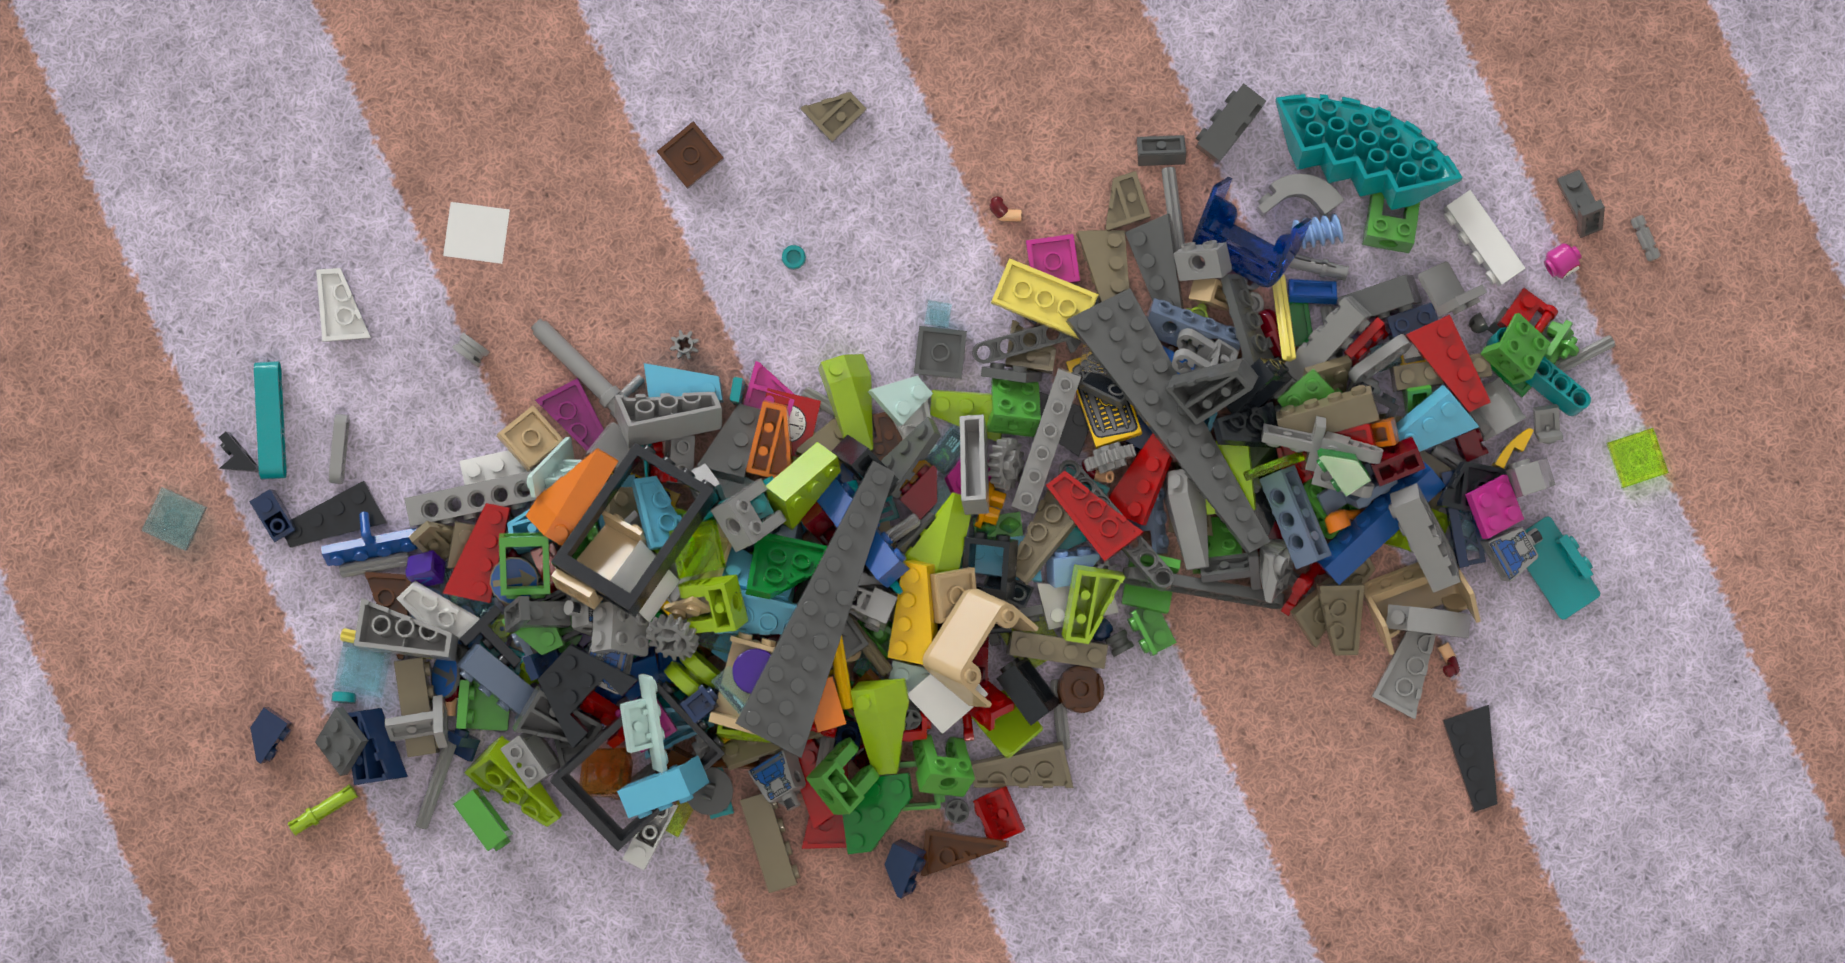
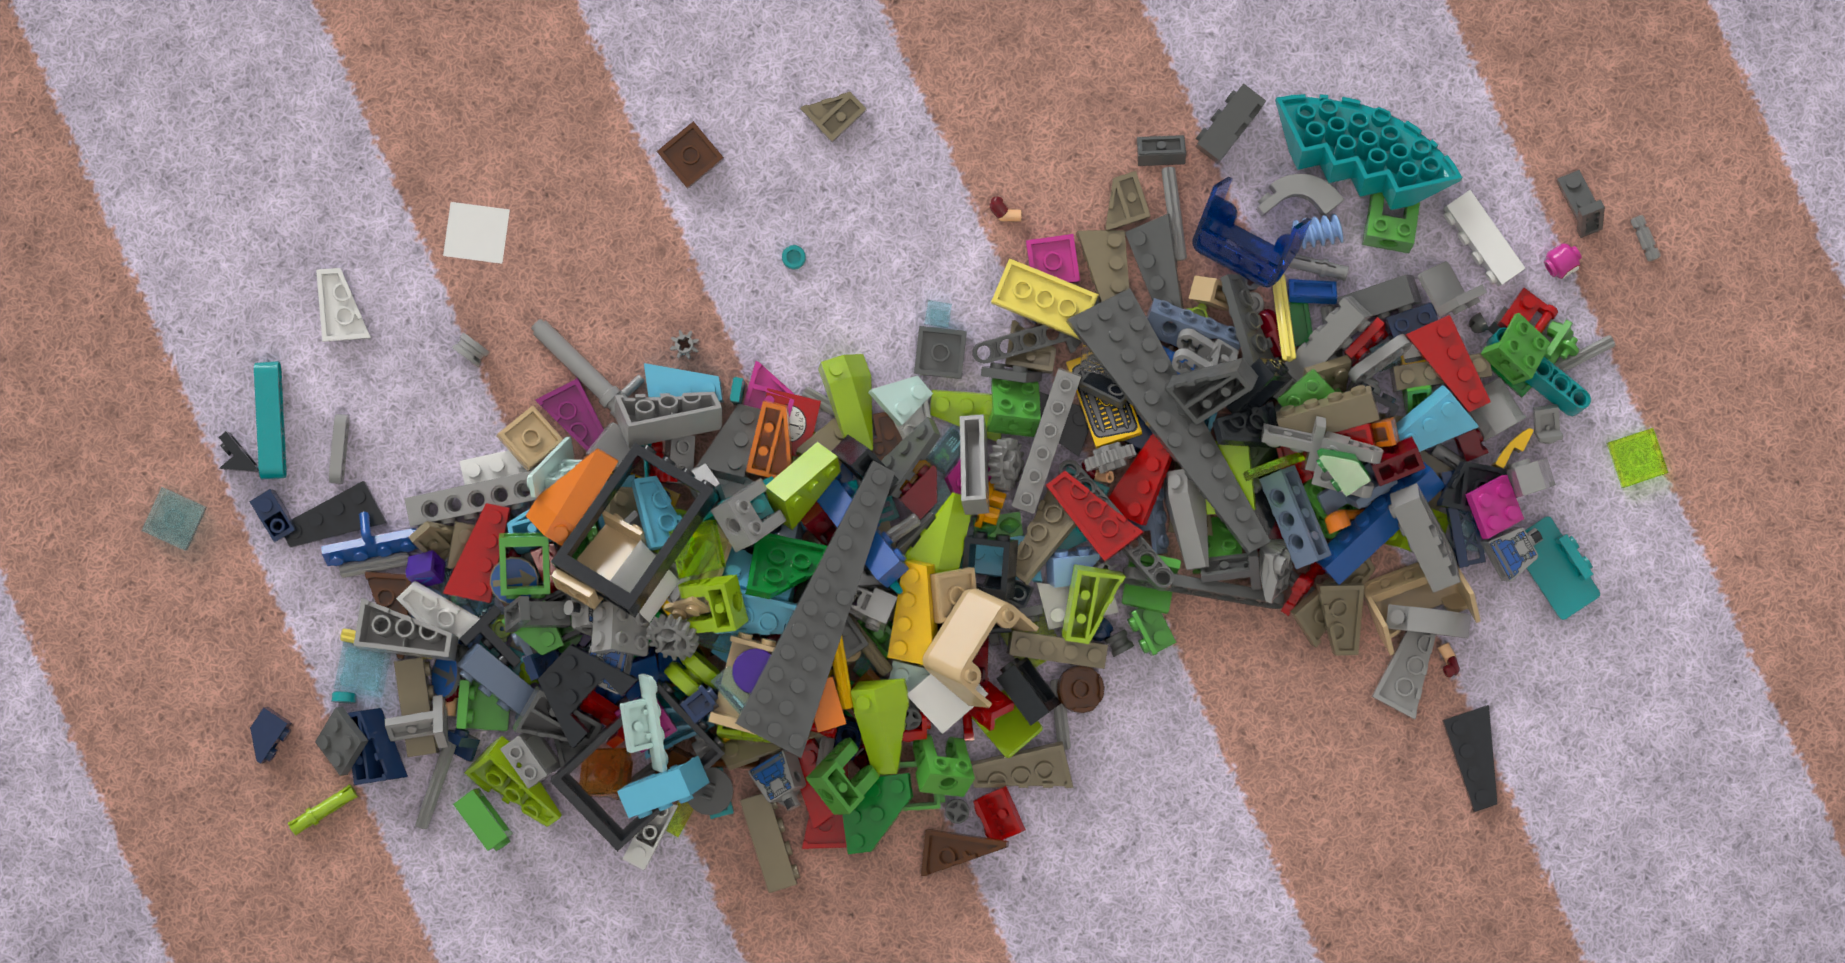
(903, 866): dark blue slope -> none
(1191, 267): light grey brick -> none

